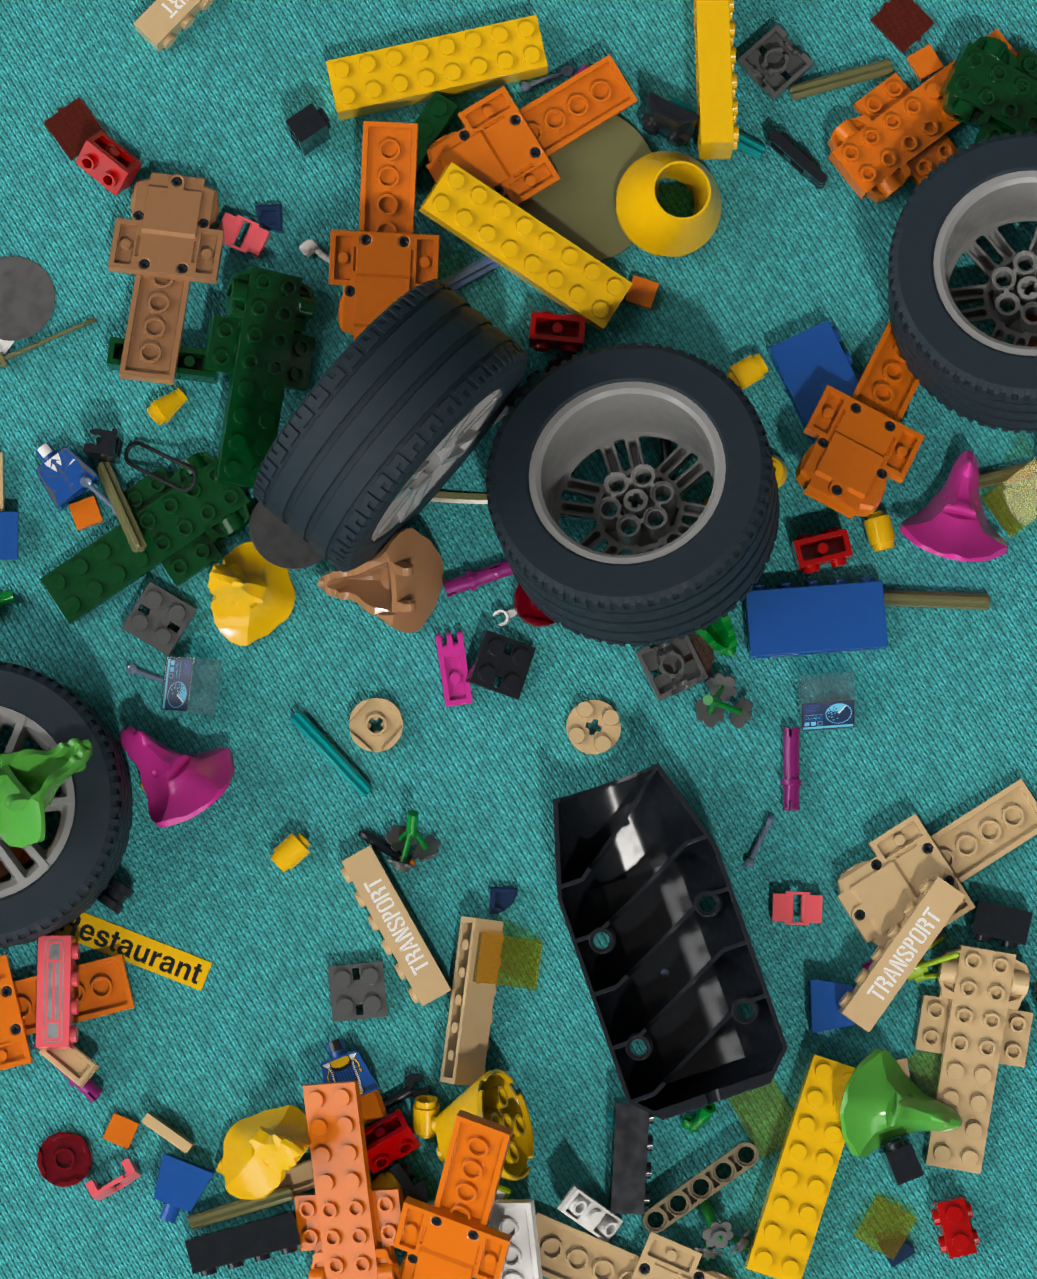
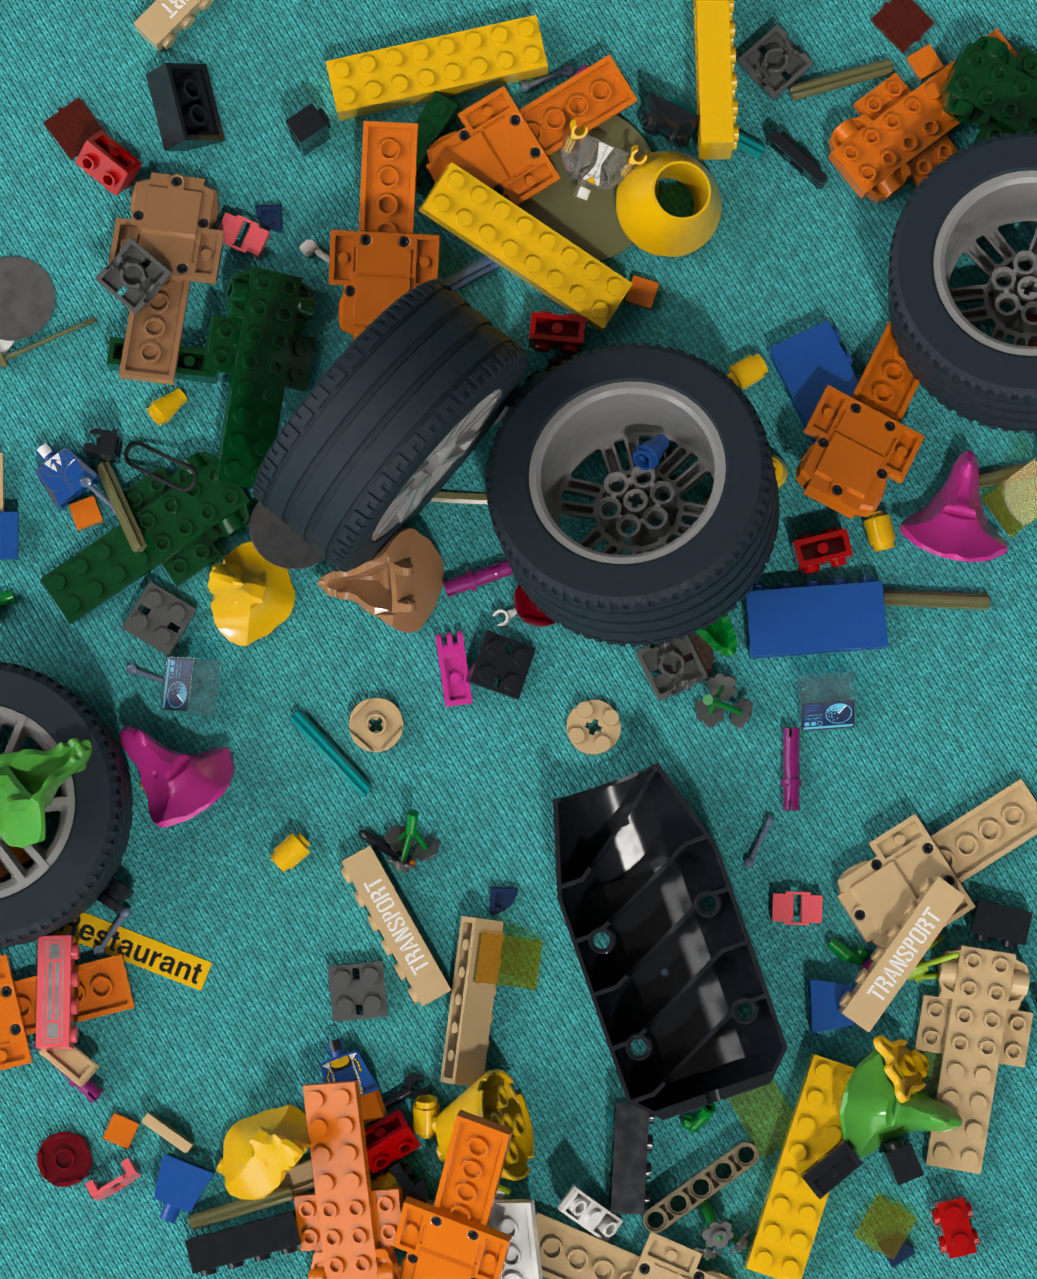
(99, 949): none -> sand blue hinge
(128, 272): none -> dark grey brick
(185, 106): none -> black slope
(595, 162): none -> clear torso
(649, 453): none -> blue cone
(831, 1169): none -> black hinge
(846, 954): none -> green arm
(902, 1066): none -> yellow tile

